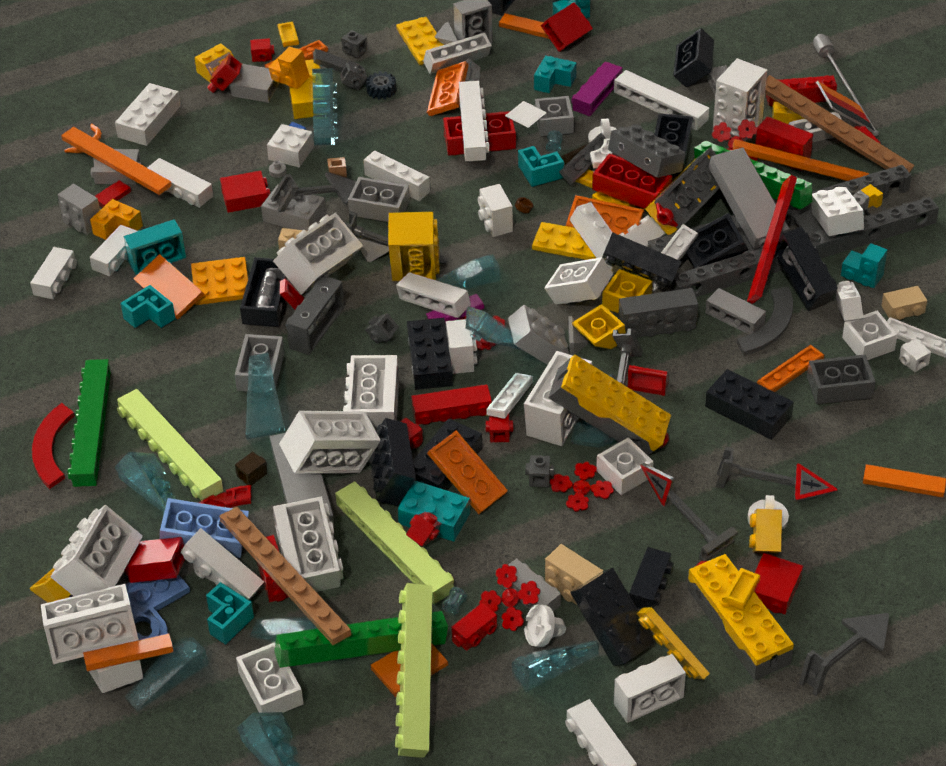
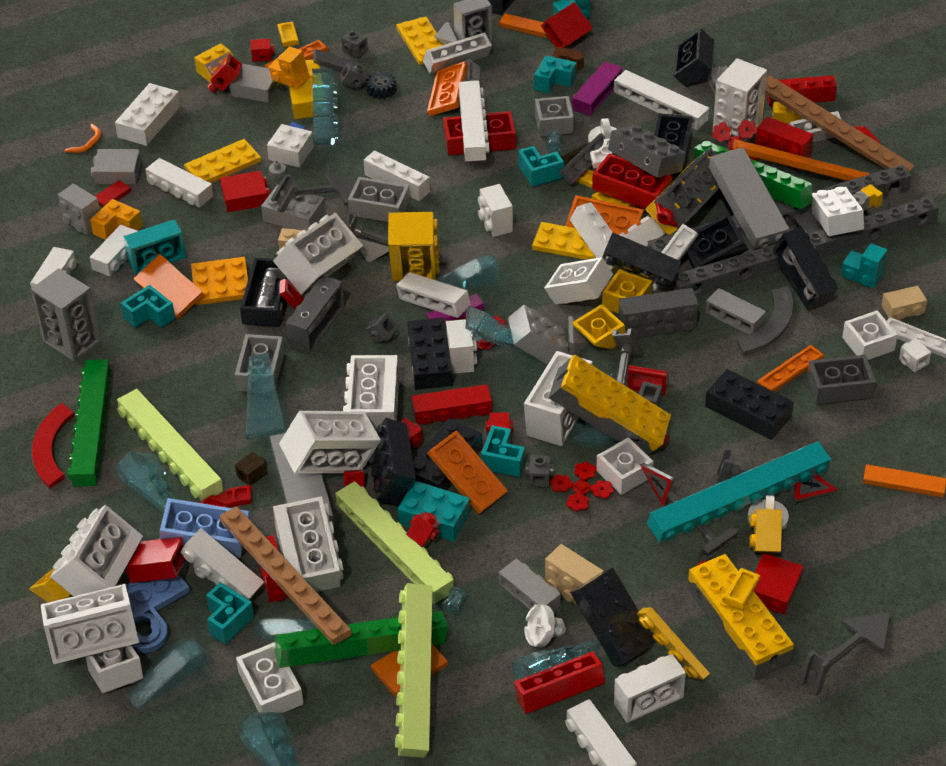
(66, 314): none -> light grey brick
(116, 160): orange tile -> none
(128, 652): orange tile -> none
(223, 161): none -> yellow plate
(337, 166): medium nougat brick -> none
(354, 475): none -> red tile
(474, 627): red brick -> none
(501, 455): none -> teal brick
(509, 395): white tile -> none
(510, 597): red plant -> none
(524, 205): reddish brown tile -> none
(525, 114): white sticker -> none
(559, 682): none -> red brick
(571, 55): none -> reddish brown leg
(651, 392): none -> dark grey brick
(651, 578): black brick -> none
(738, 492): none -> teal brick
(772, 239): red tile -> none
(837, 101): flag -> none
(849, 301): white brick -> none

